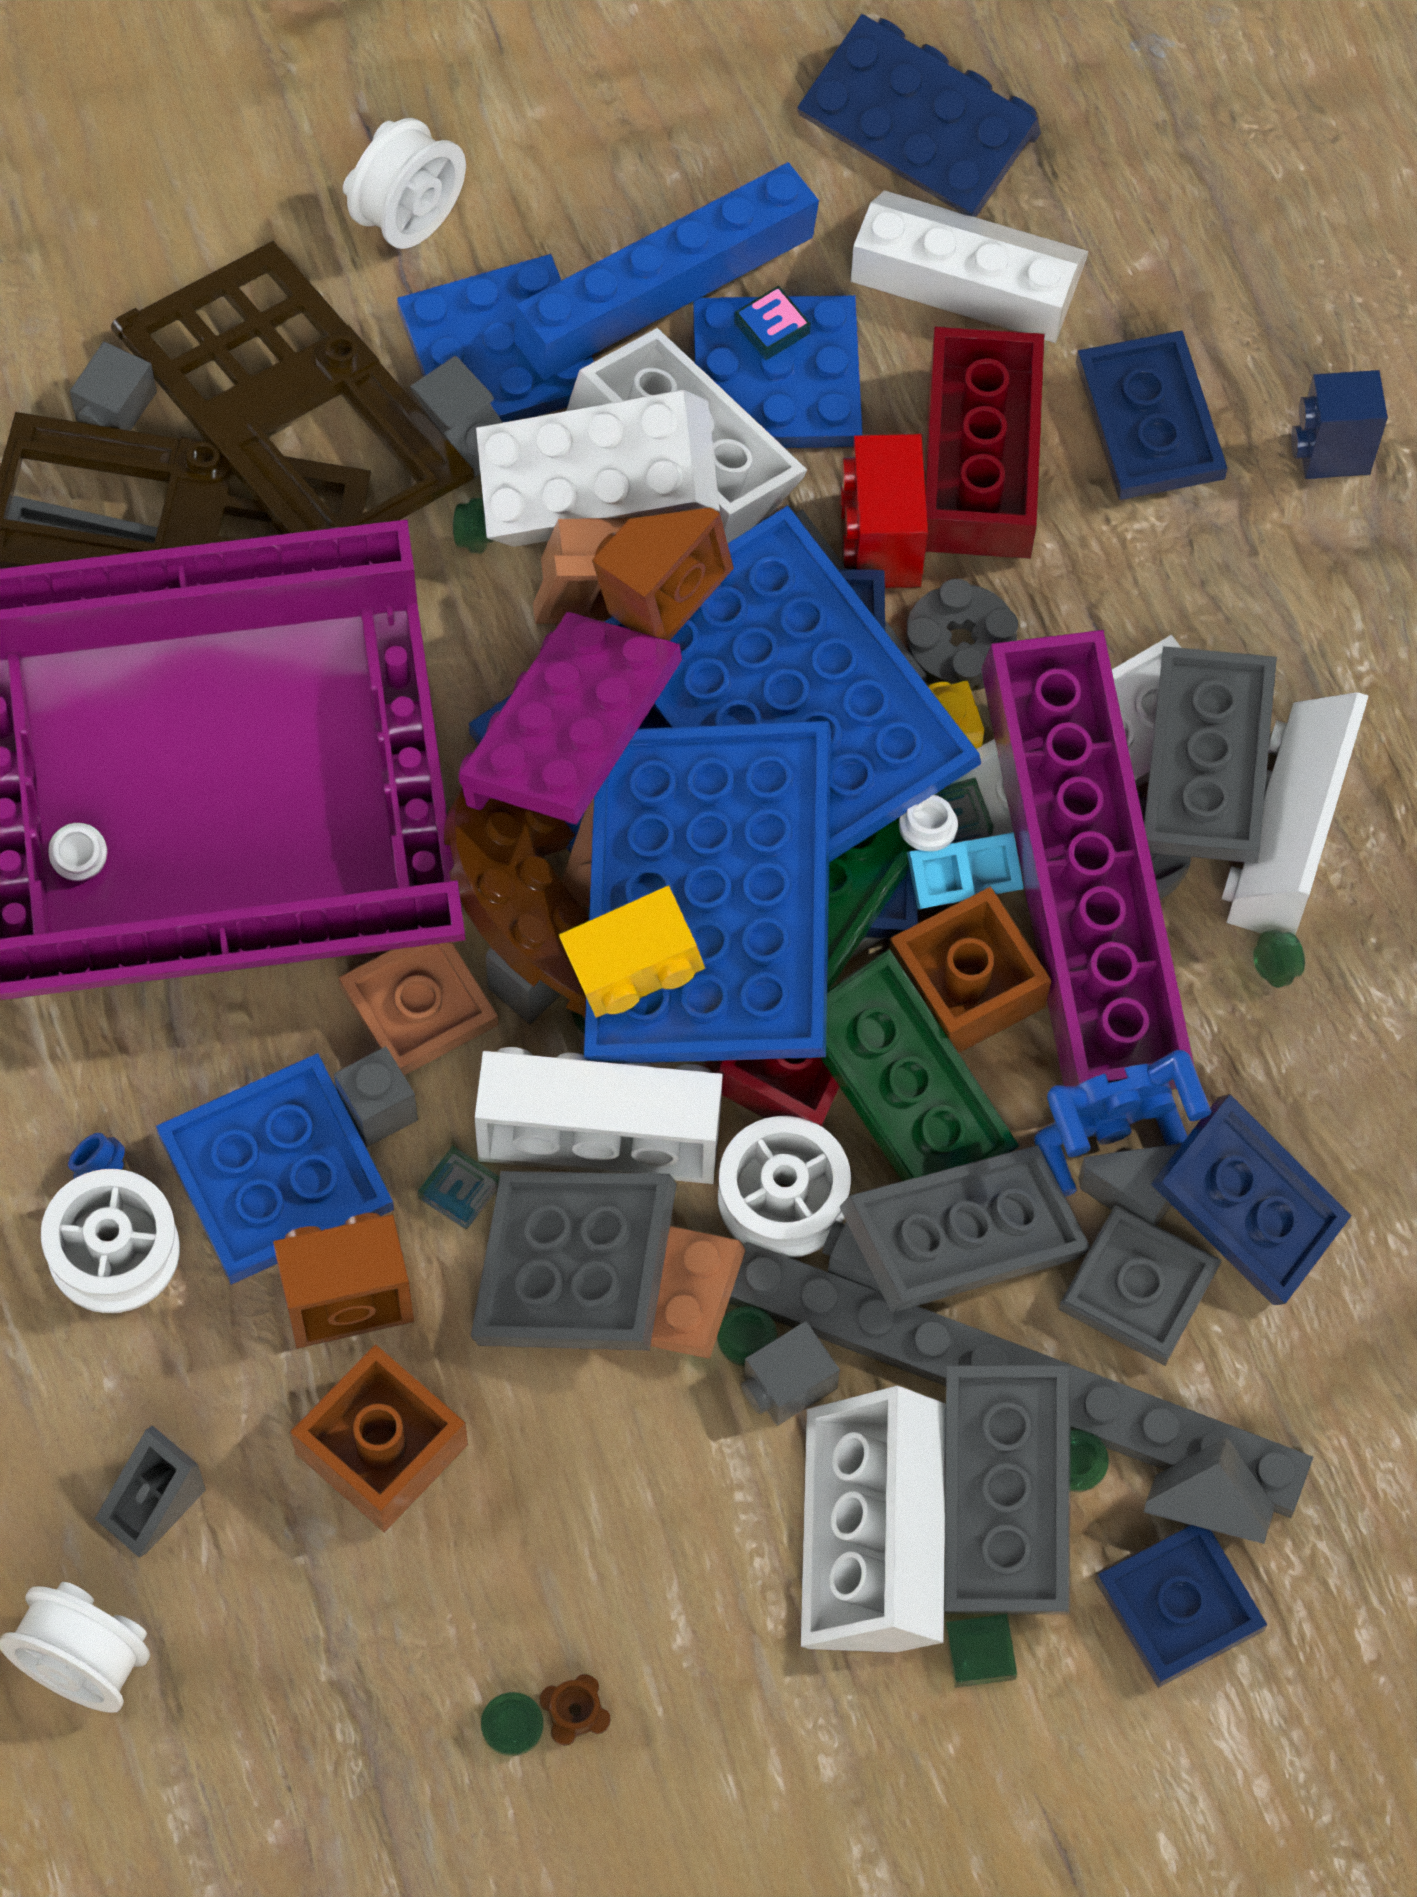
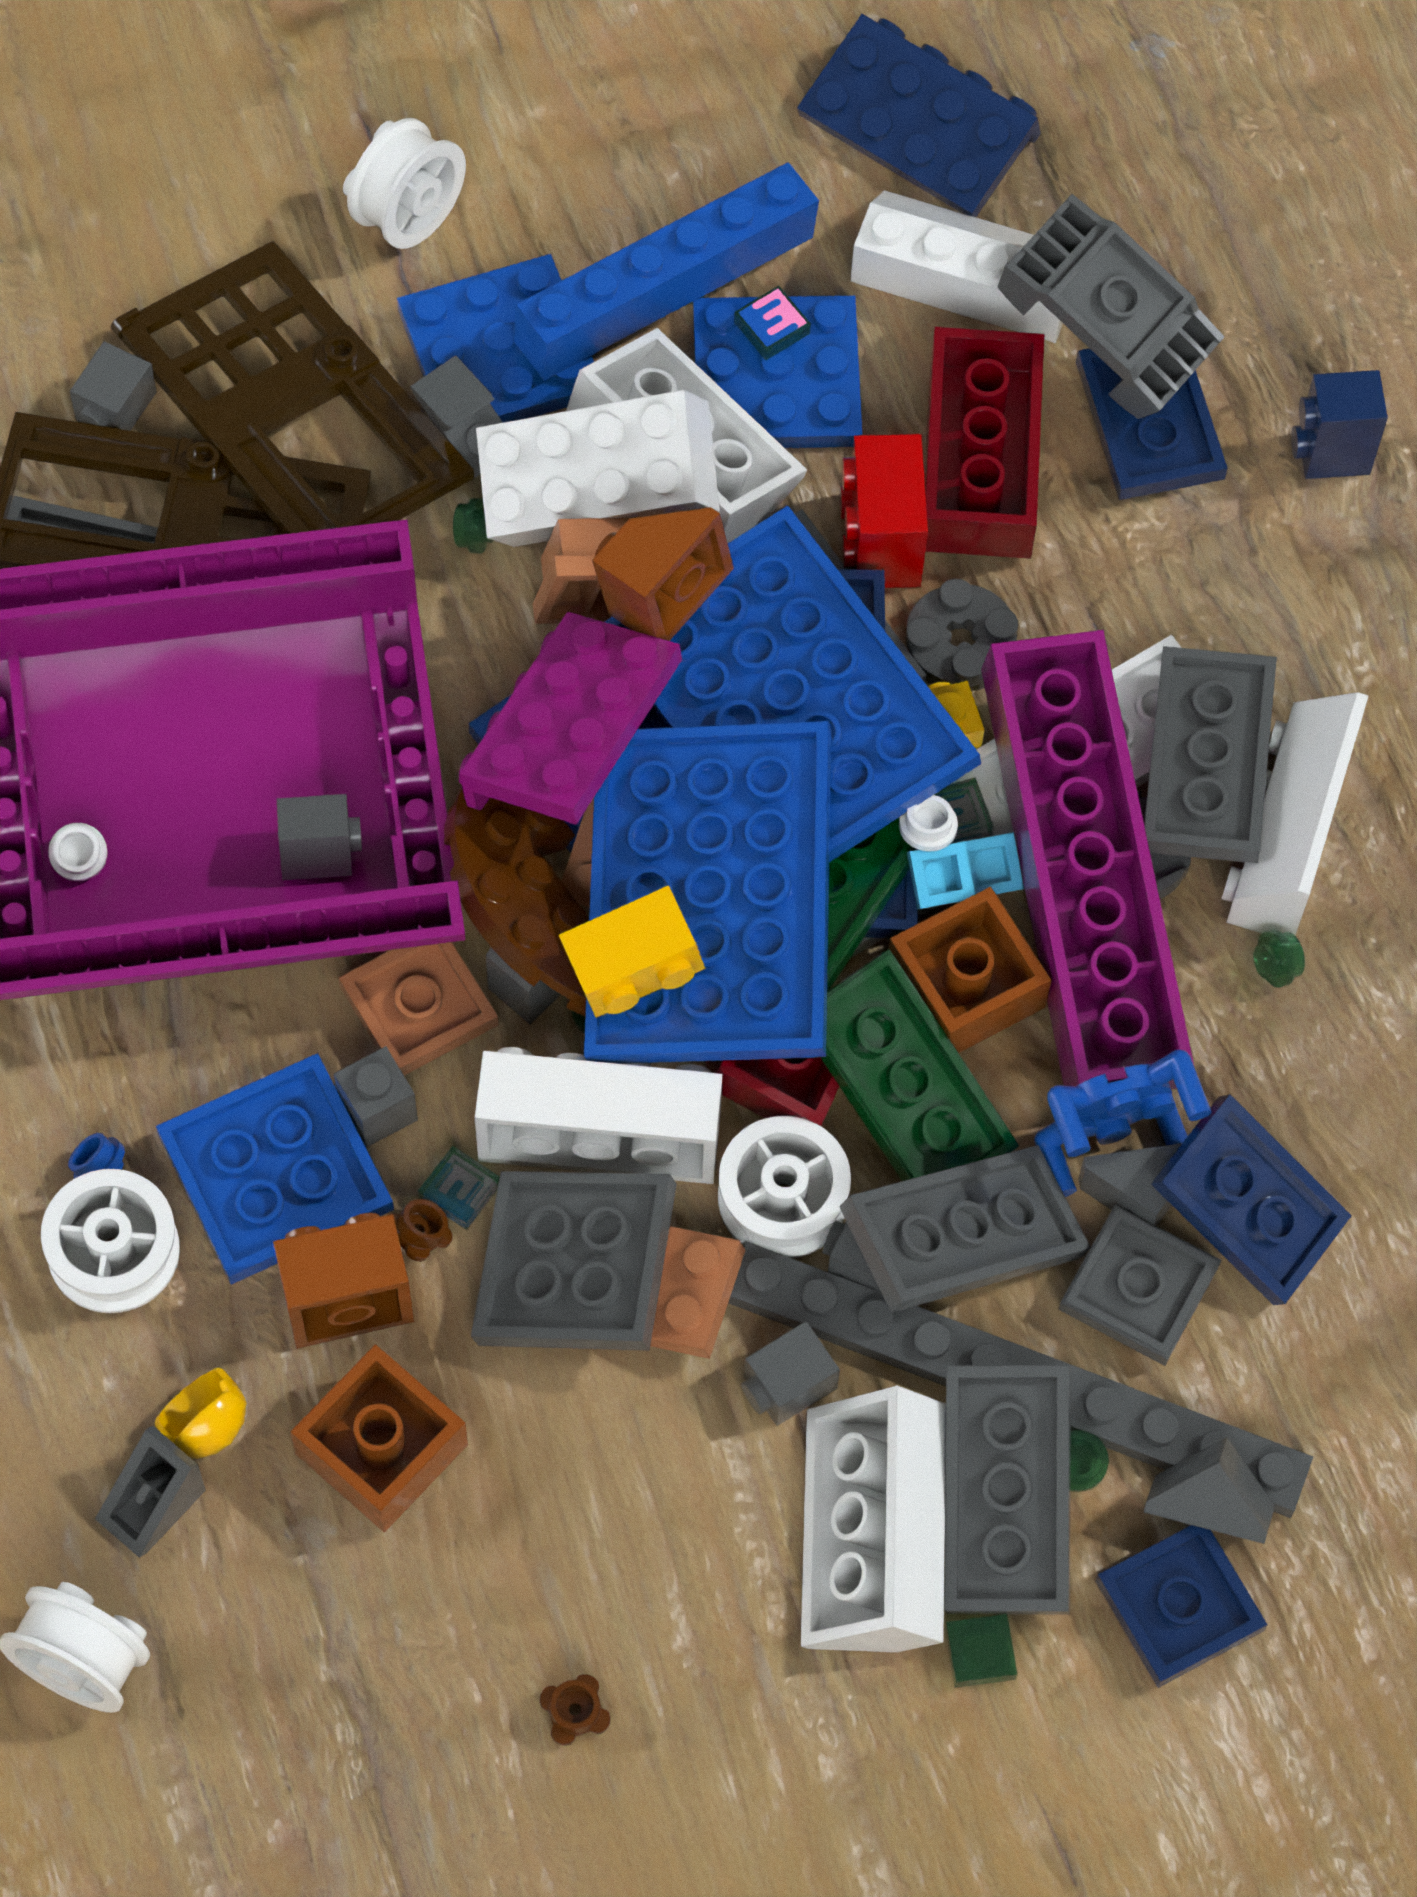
(204, 1415): none -> yellow hair
(316, 837): none -> dark grey brick
(422, 1229): none -> reddish brown plate
(512, 1724): clear green plate -> none
(744, 1333): clear green plate -> none
(1114, 303): none -> dark grey plate

